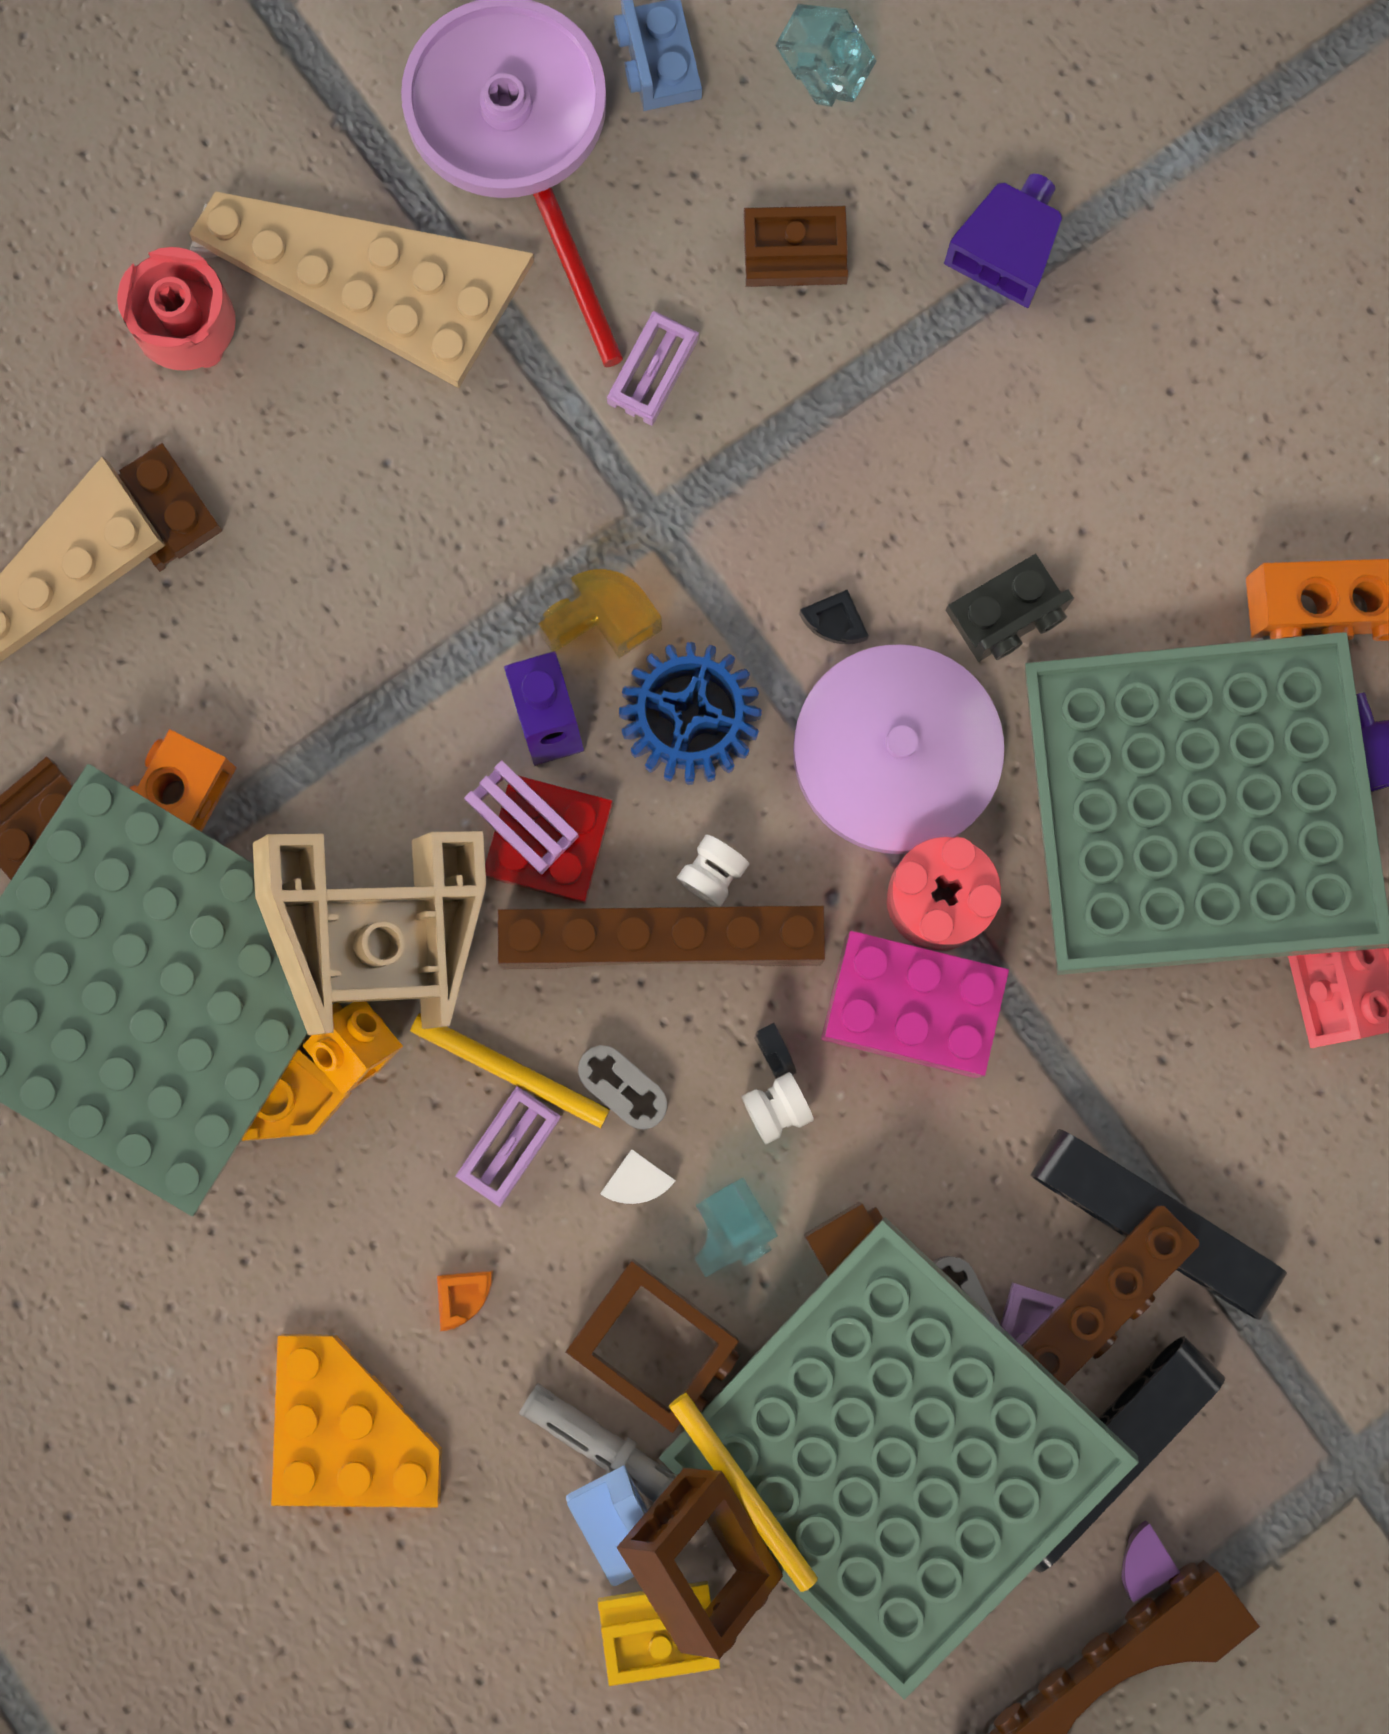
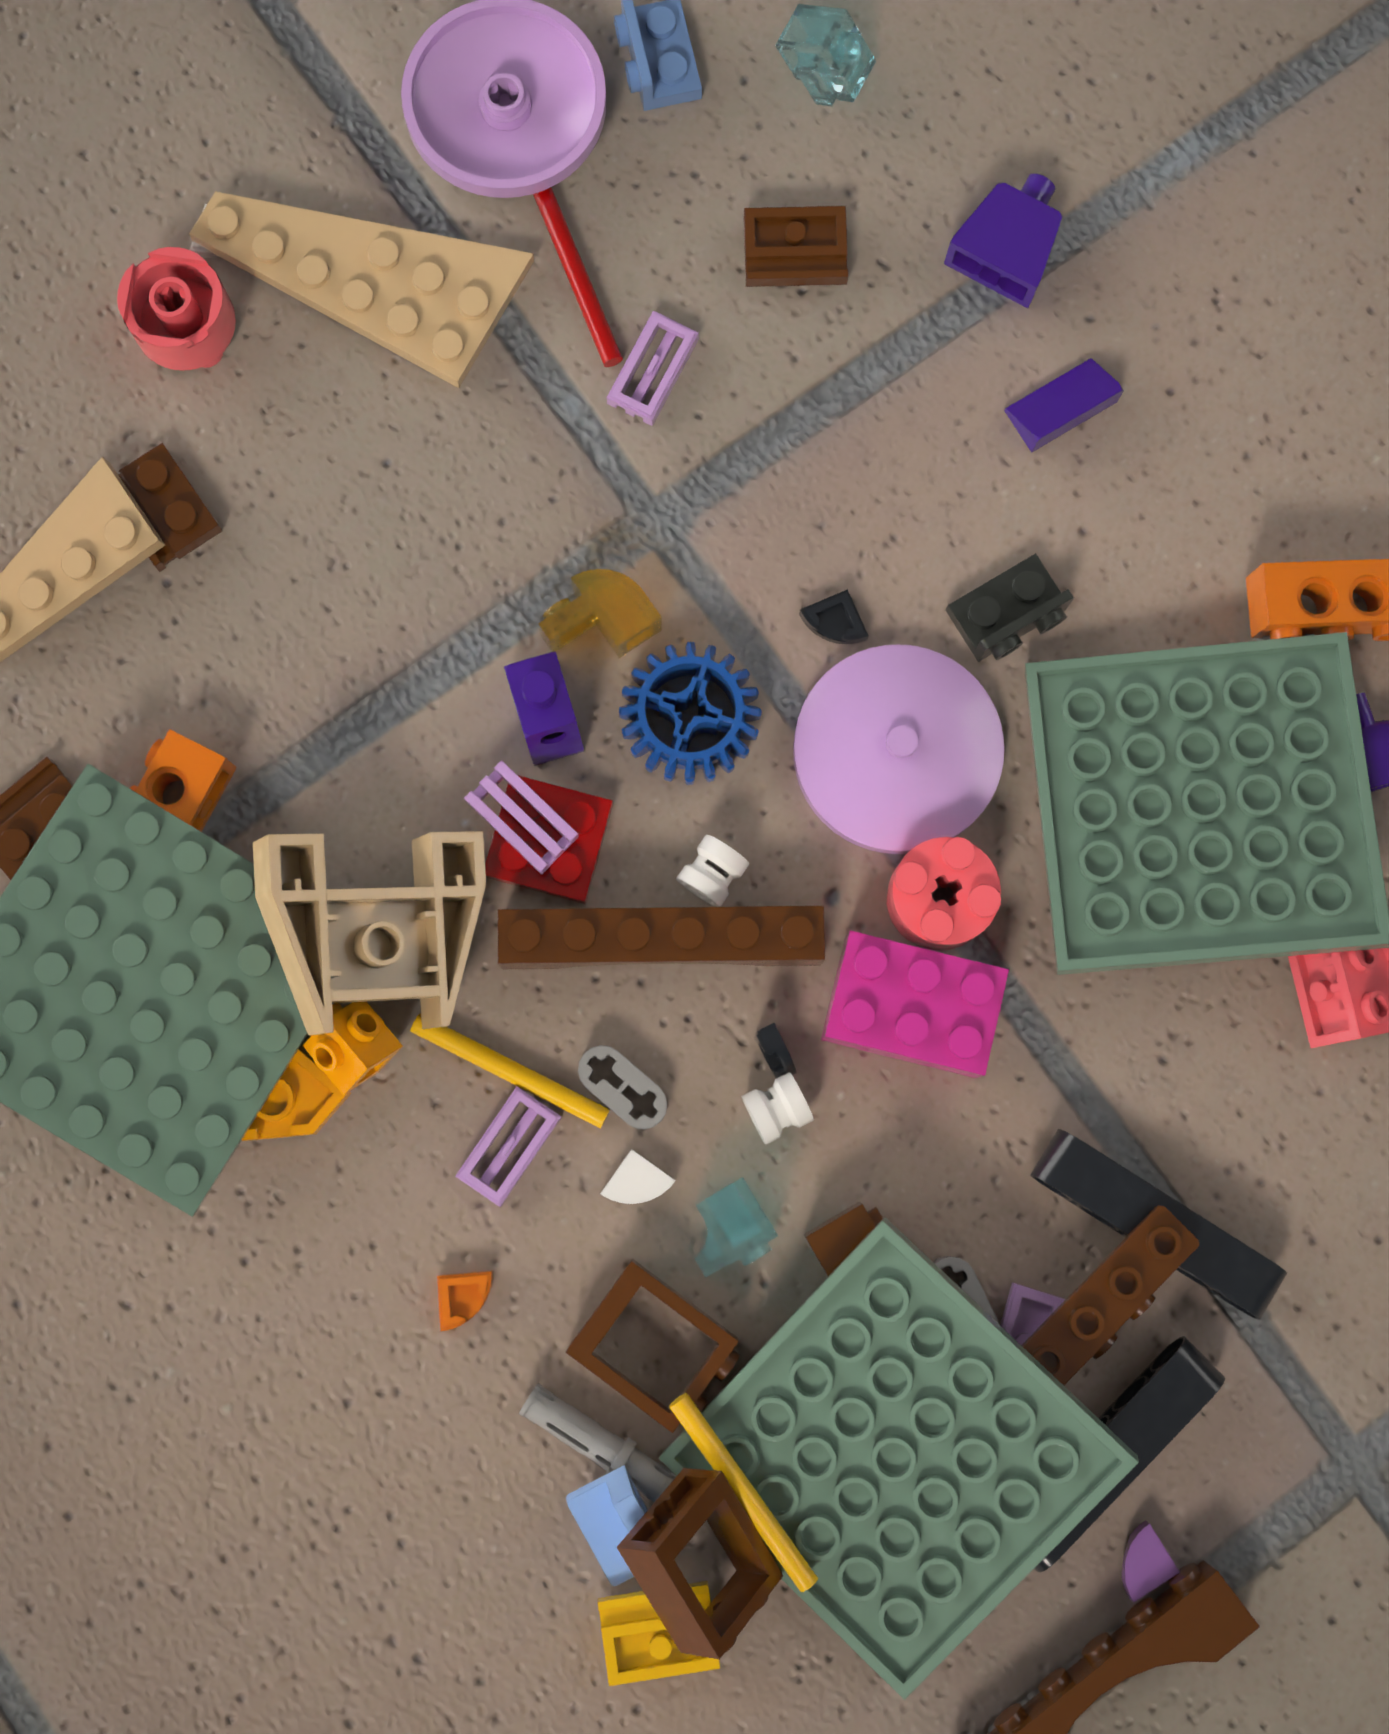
(345, 1434): light orange plate -> none
(1063, 404): none -> dark purple slope

